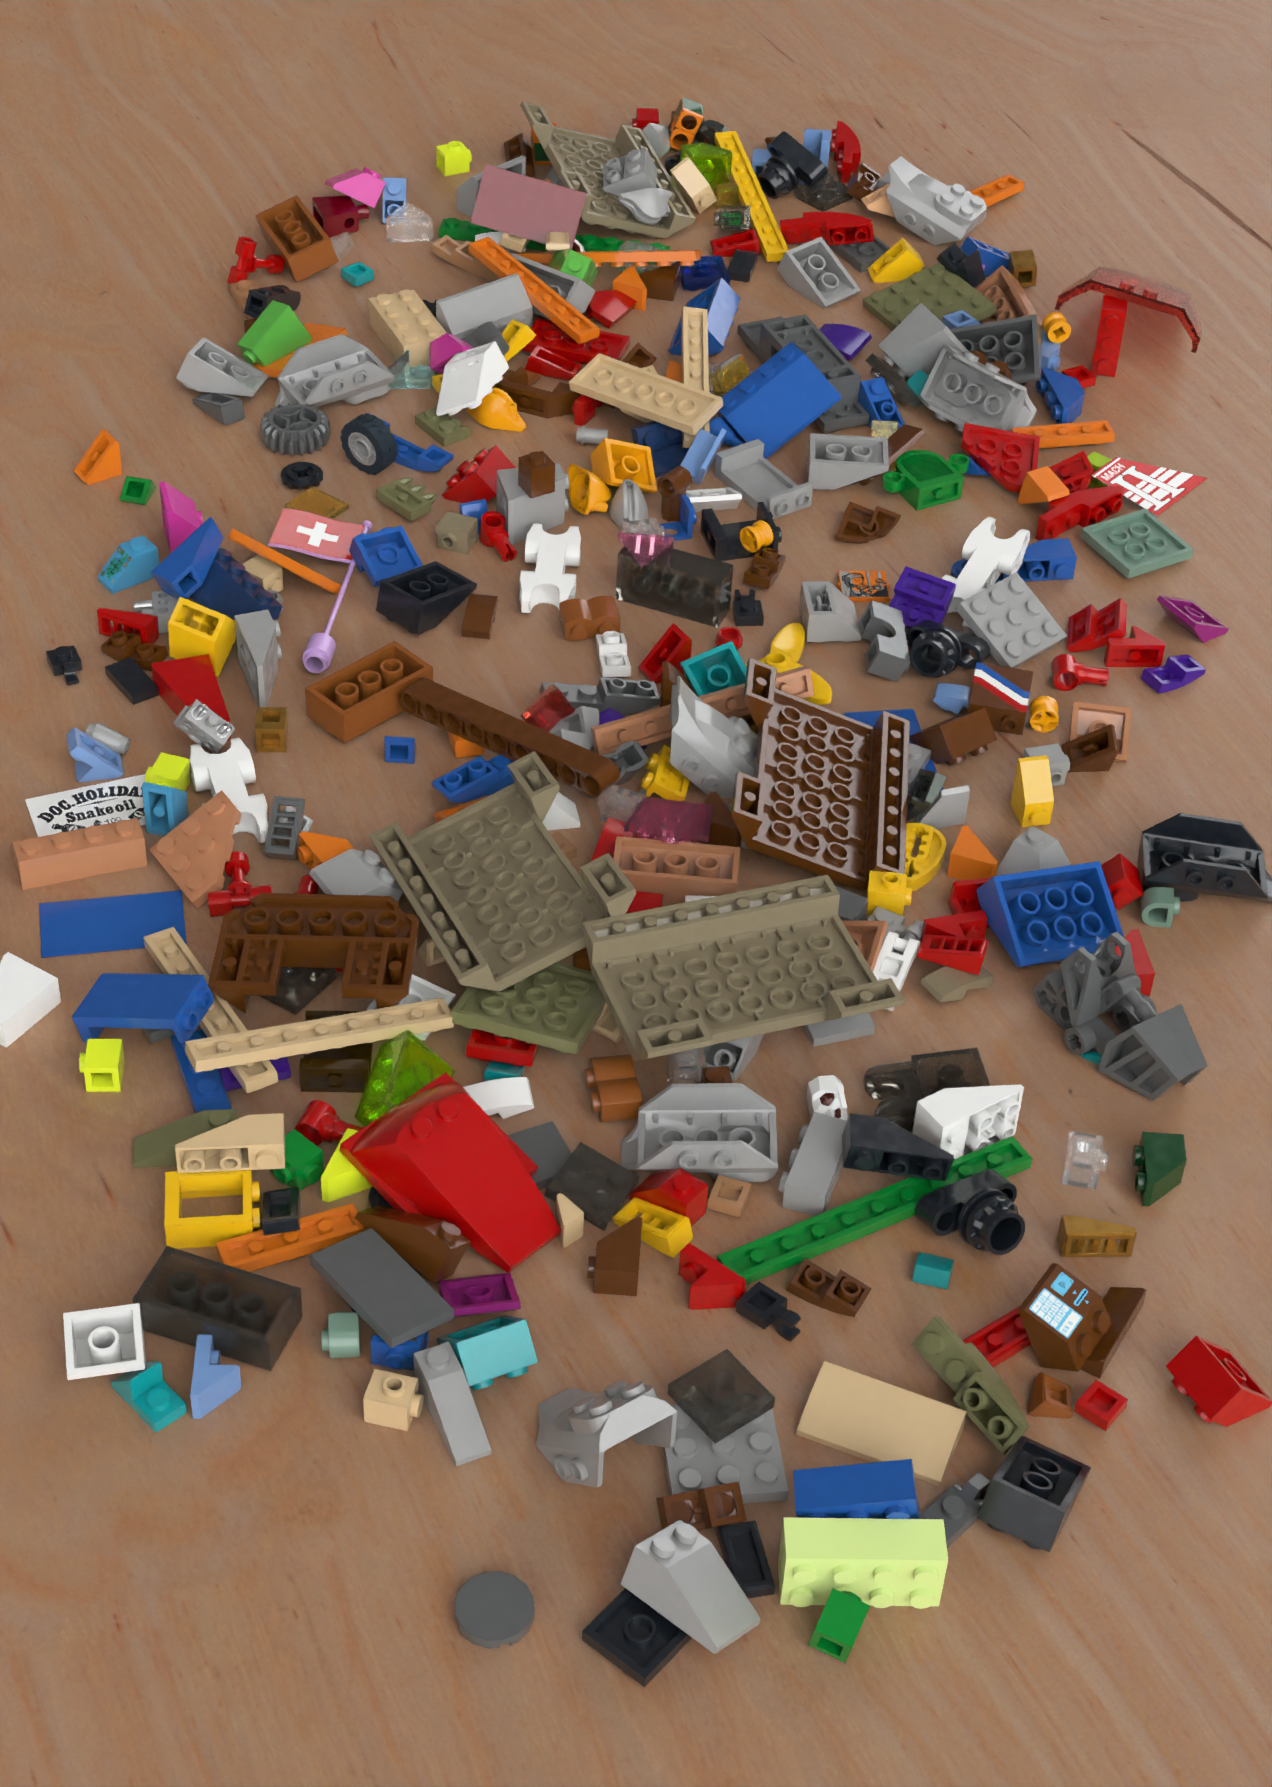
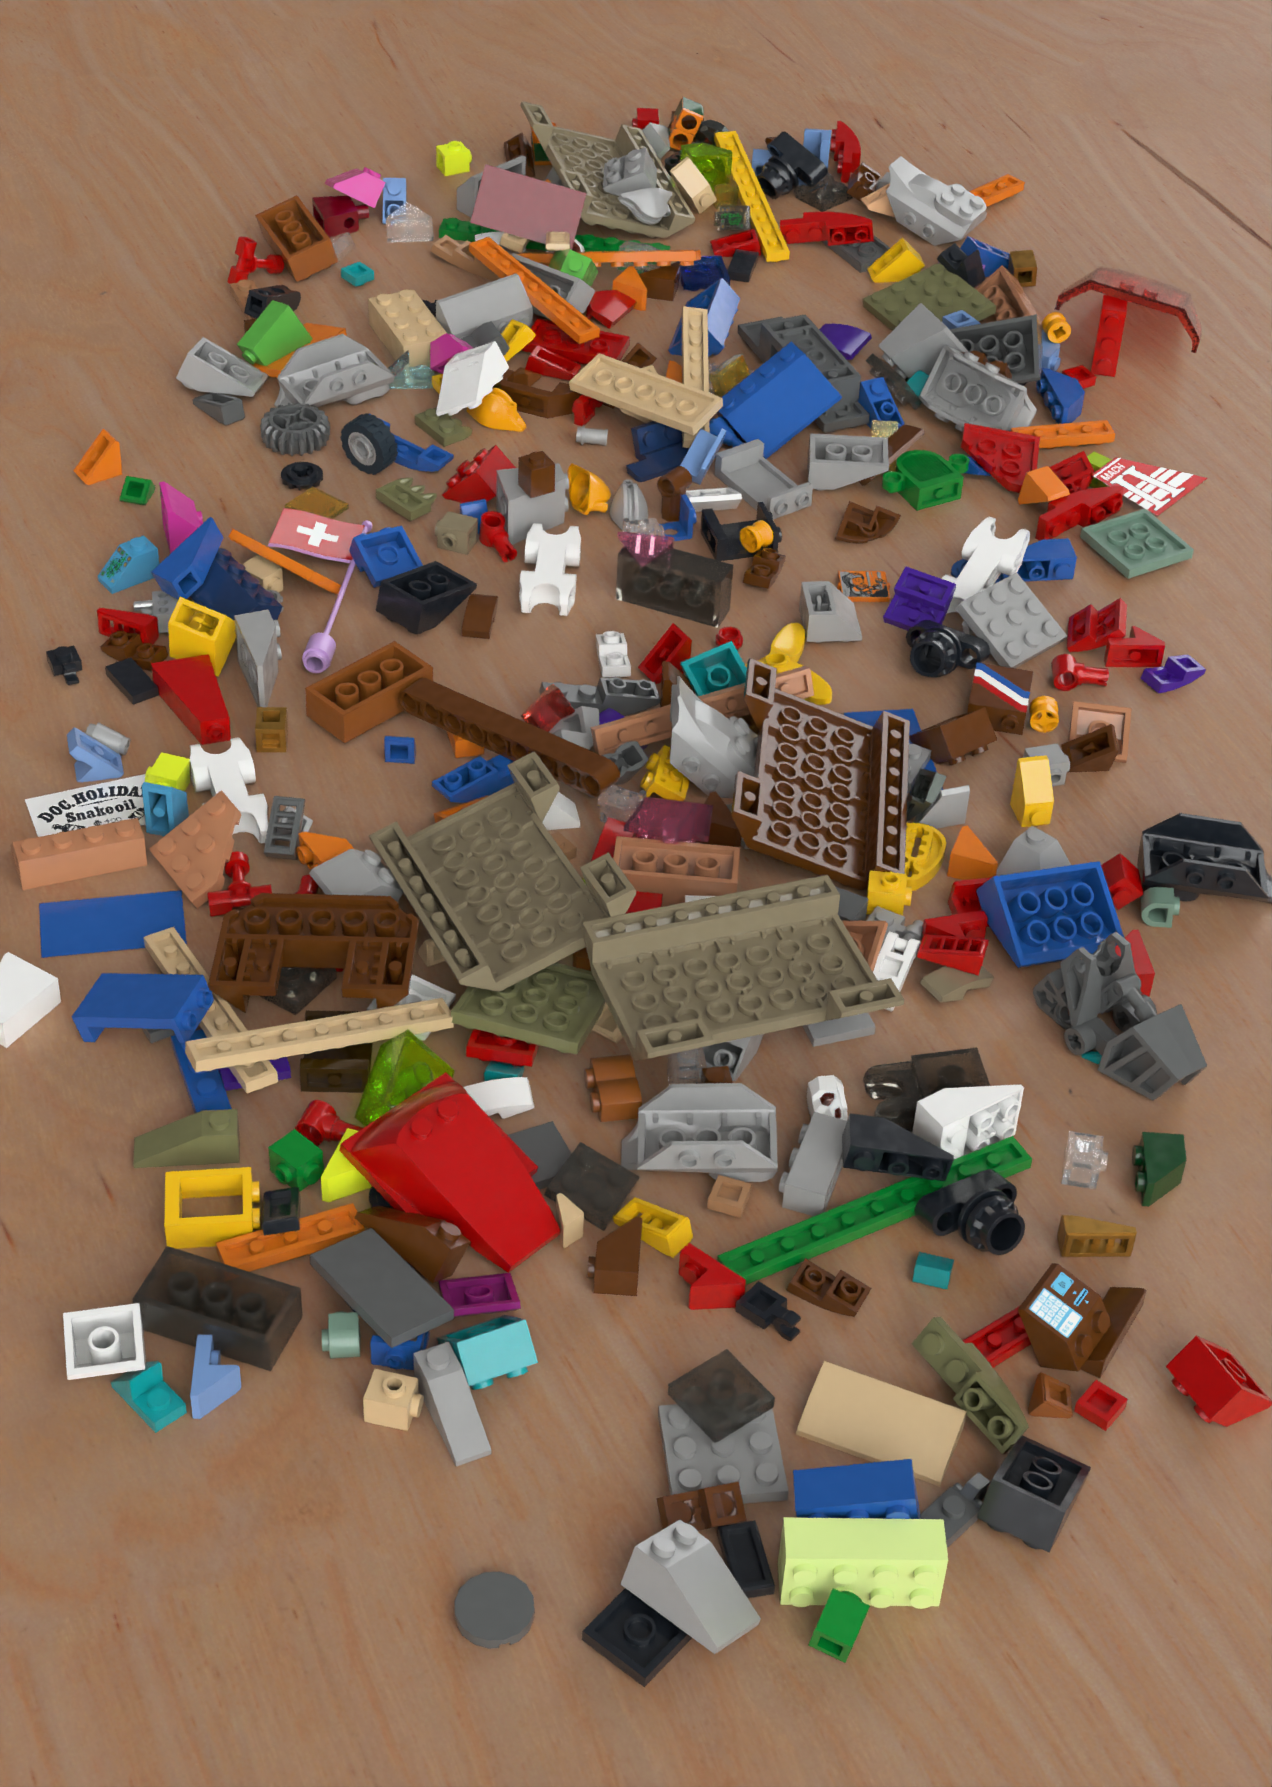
(103, 1065): neon yellow brick -> none
(204, 726): light grey piece -> none
(242, 1144): tan slope -> none
(582, 1425): light grey slope -> none
(586, 618): dark orange brick -> none
(621, 460): light orange slope -> none
(676, 1192): red slope -> none
(747, 610): black plate -> none
(817, 274): light grey slope -> none
(889, 648): dark grey arch -> none
(952, 697): medium blue slope -> none
(1192, 618): magenta slope -> none

